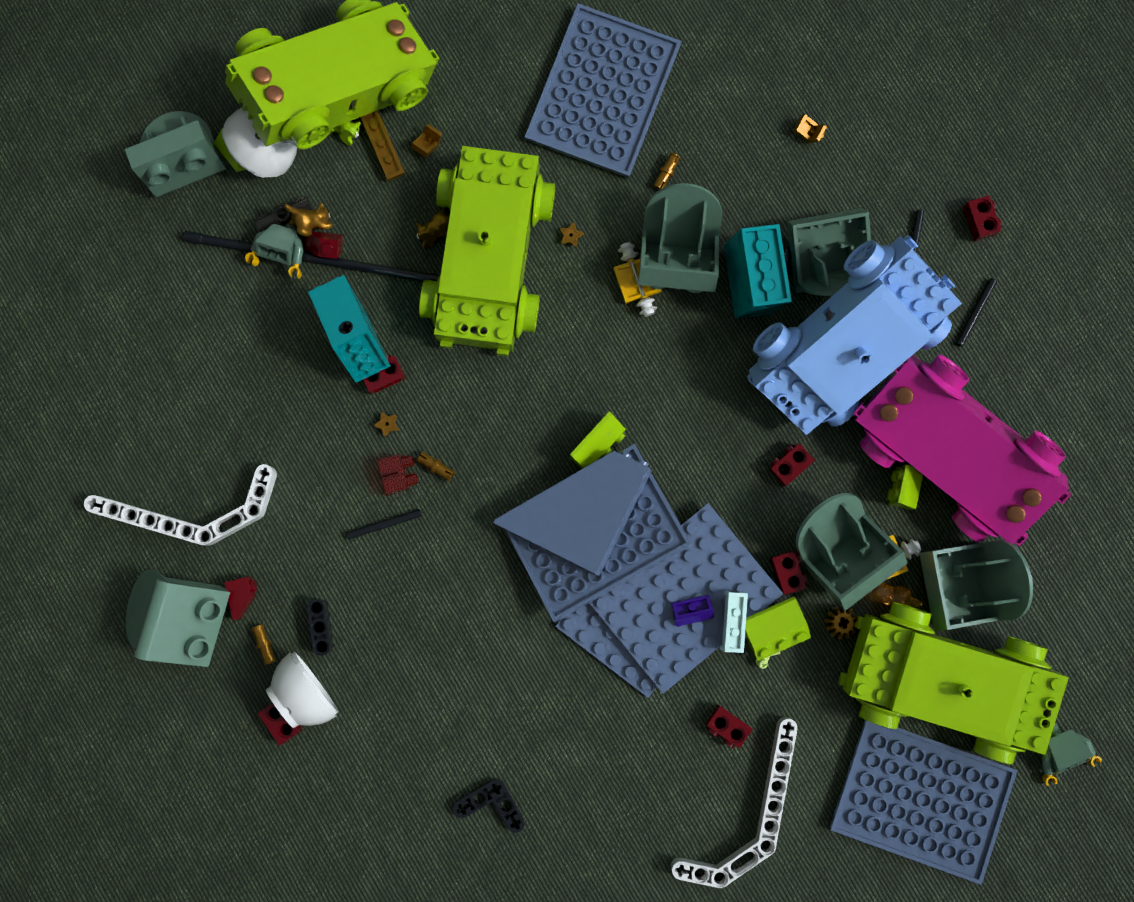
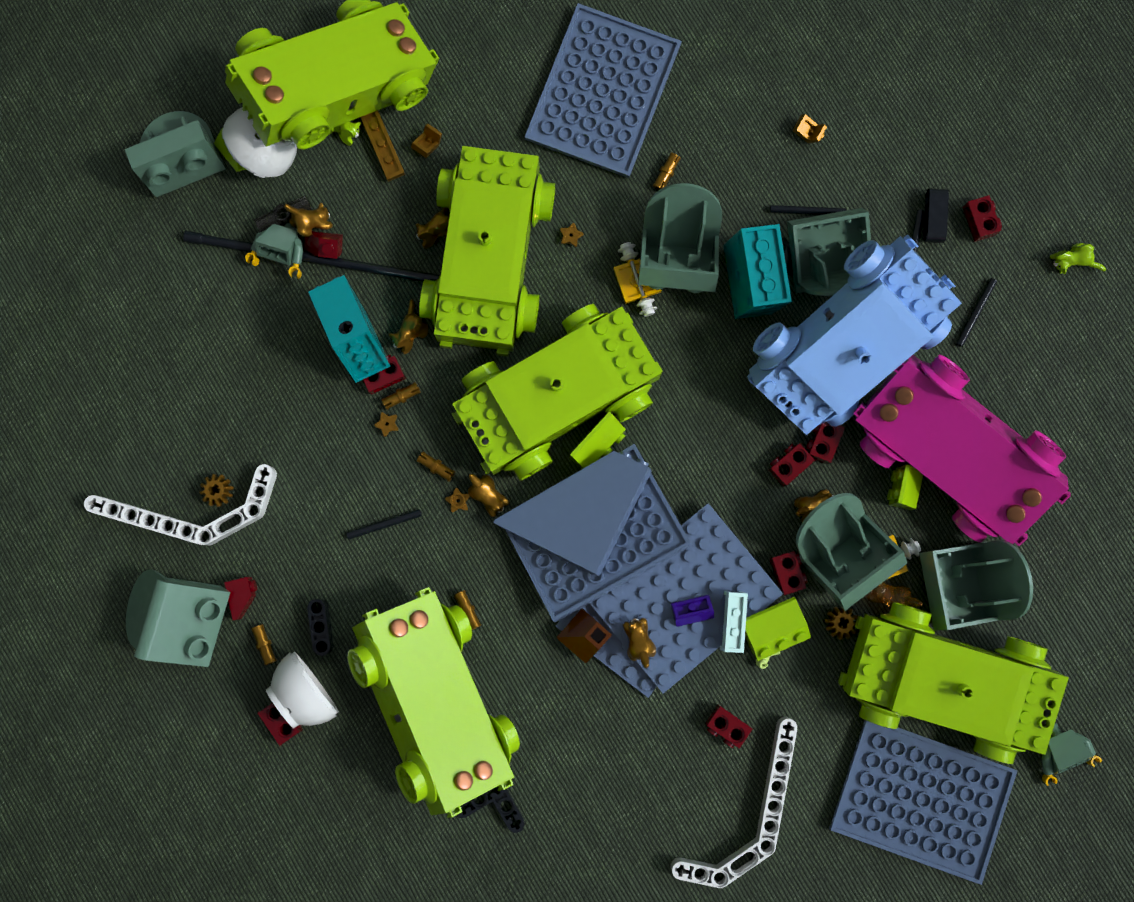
(219, 483): none -> pearl gold gear
(400, 395): none -> pearl gold pin
(400, 481): clear red hips -> none
(411, 328): none -> pearl gold animal
(432, 704): none -> lime piece
(454, 504): none -> pearl gold plate
(466, 606): none -> pearl gold pin
(485, 492): none -> pearl gold animal
(531, 404): none -> lime piece
(584, 636): none -> reddish brown slope
(640, 644): none -> pearl gold animal
(804, 210): none -> black piece
(807, 504): none -> pearl gold animal
(829, 443): none -> dark red brick
(936, 215): none -> black beam
(1080, 255): none -> lime animal

